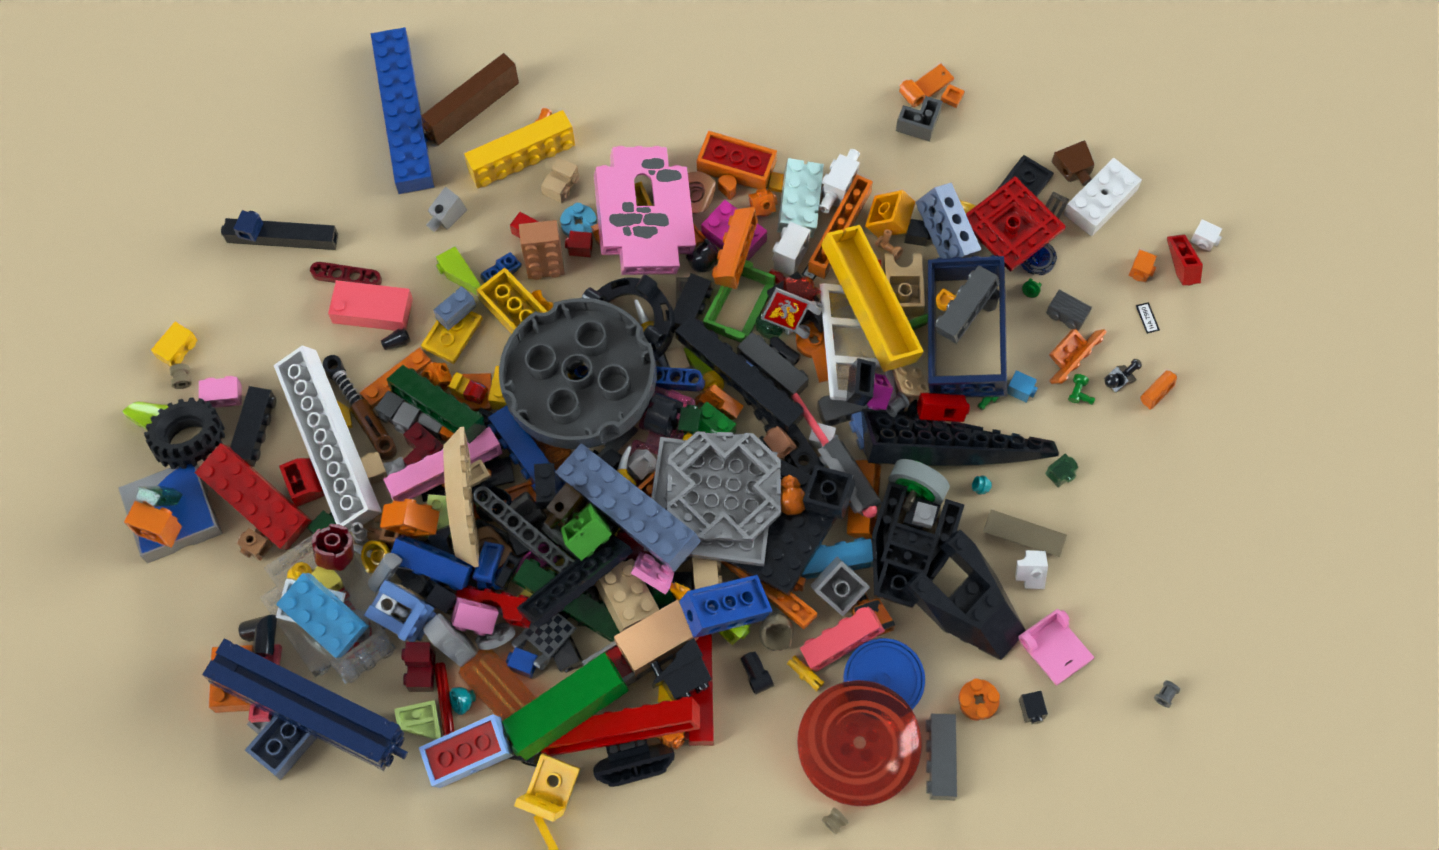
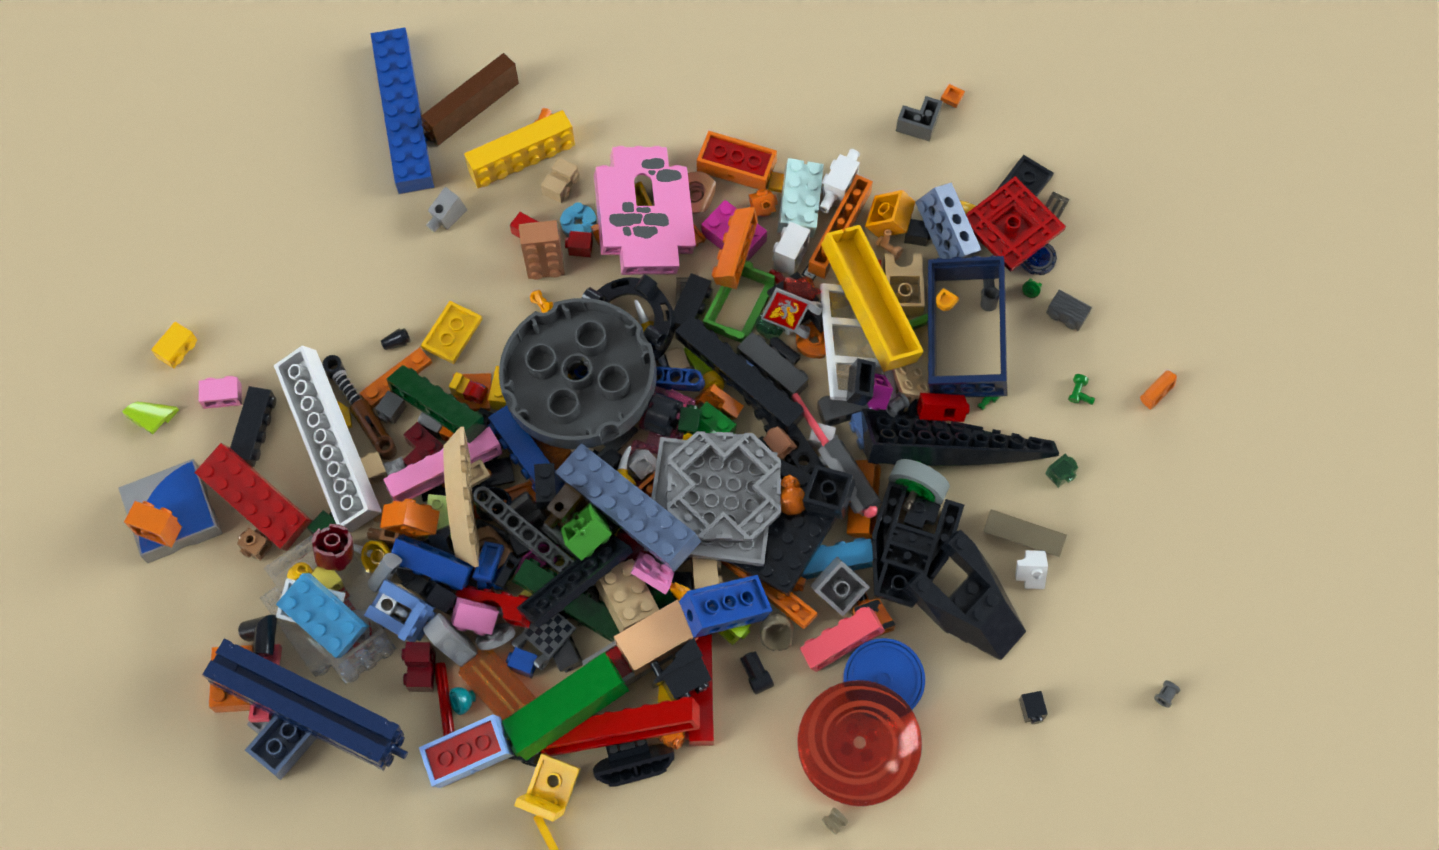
(159, 495): piece -> none
(177, 418): black tyre -> none
(180, 376): dark tan wheel -> none
(248, 225): dark blue brick -> none
(287, 235): black brick -> none
(301, 481): red slope -> none
(347, 271): dark red beam -> none
(359, 533): white pin -> none
(370, 305): coral brick -> none
(405, 417): light grey brick -> none
(419, 719): yellowish green wing -> none
(438, 374): orange brick -> none
(455, 308): sand blue brick -> none
(457, 270): lime slope -> none
(508, 261): blue slope -> none
(508, 299): yellow brick -> none
(704, 257): black hair -> none
(727, 186): orange brick -> none
(805, 673): yellow pin -> none
(820, 363): orange sticker -> none
(924, 515): light grey brick -> none
(926, 86): orange door -> none
(942, 757): dark grey brick -> none
(967, 304): dark grey brick -> none
(967, 701): orange plate -> none
(981, 485): teal plate -> none
(1022, 386): dark azure brick -> none
(1055, 645): bright pink door -> none
(1072, 351): orange bracket -> none
(1074, 162): reddish brown torso -> none
(1102, 197): white brick -> none
(1122, 375): black piece -> none
(1143, 266): orange brick -> none
(1147, 317): sticker -> none
(1185, 260): red slope -> none
(1206, 235): white brick -> none

